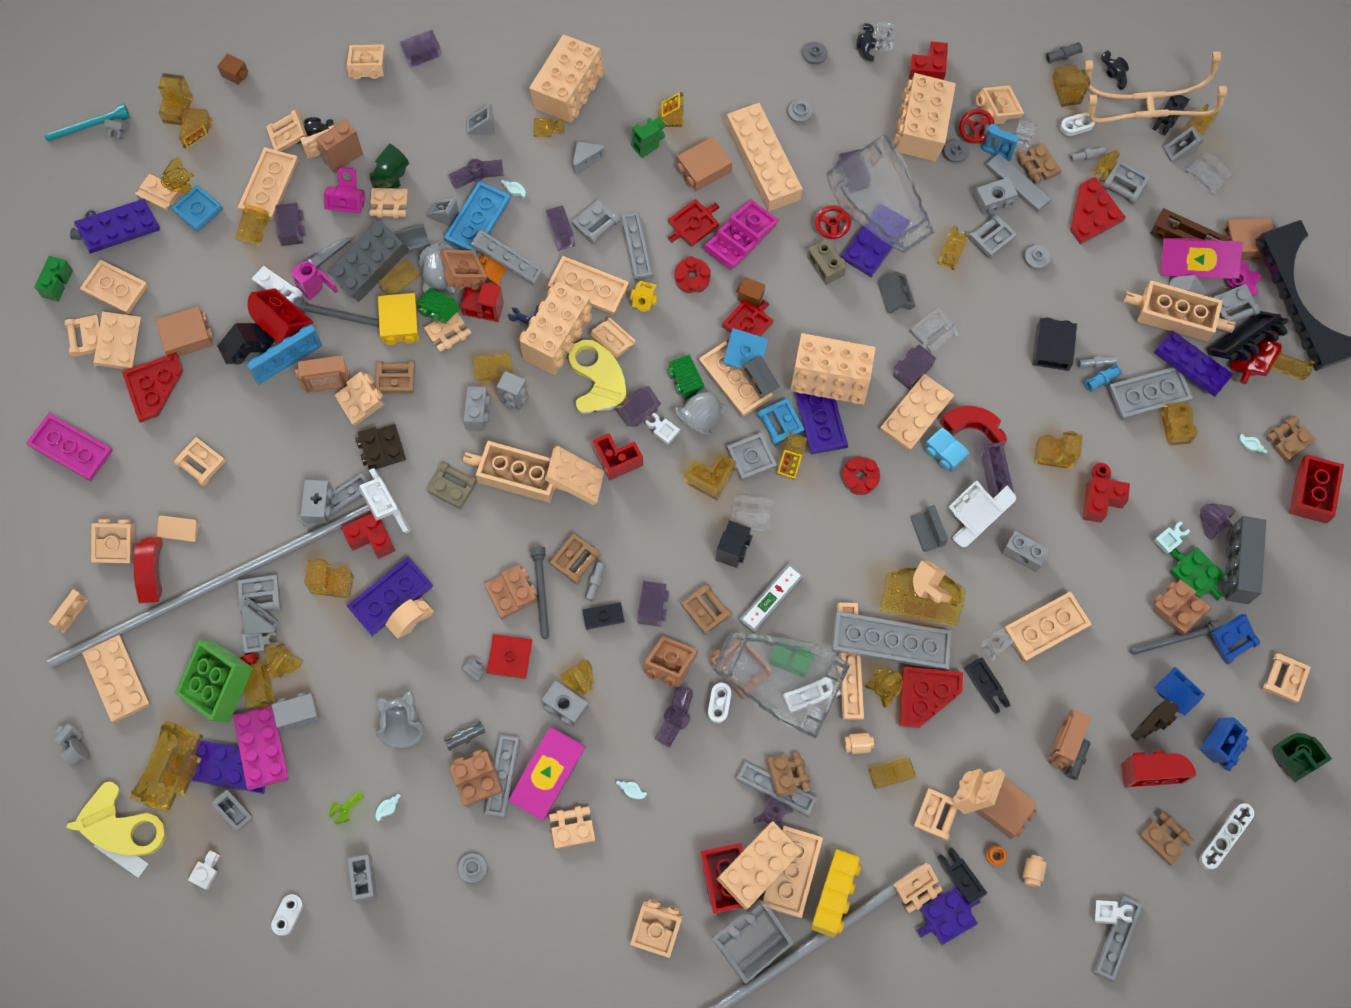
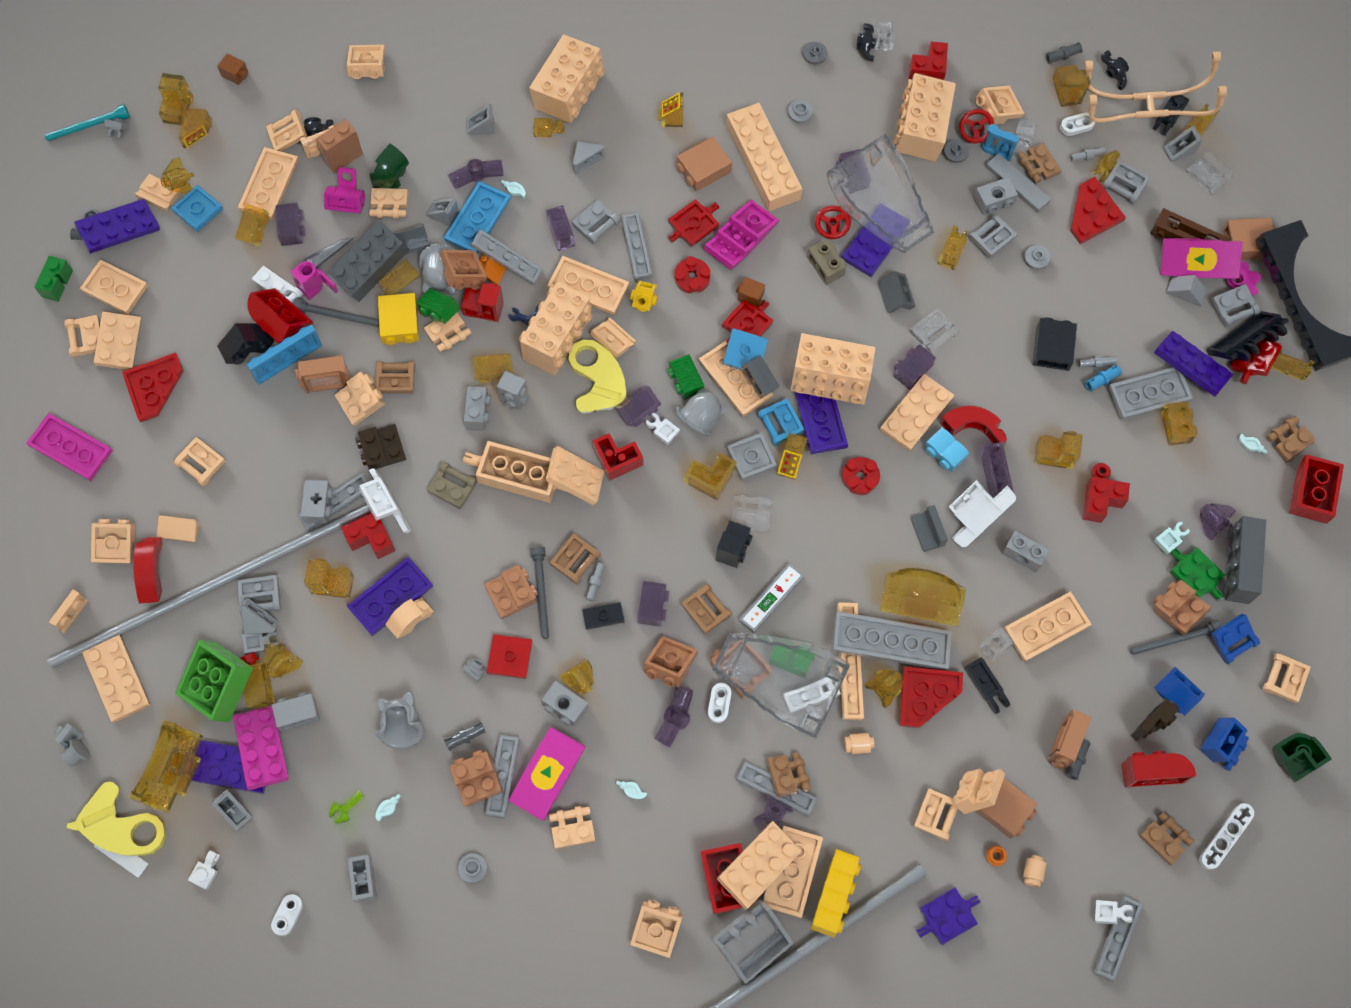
(185, 332): nougat brick -> none
(420, 48): clear purple brick -> none
(647, 138): green hips -> none
(892, 773): clear yellow slope -> none
(916, 883): light nougat plate -> none
(927, 580): light nougat brick -> none
(962, 877): black hinge -> none
(1179, 311): light nougat brick -> none

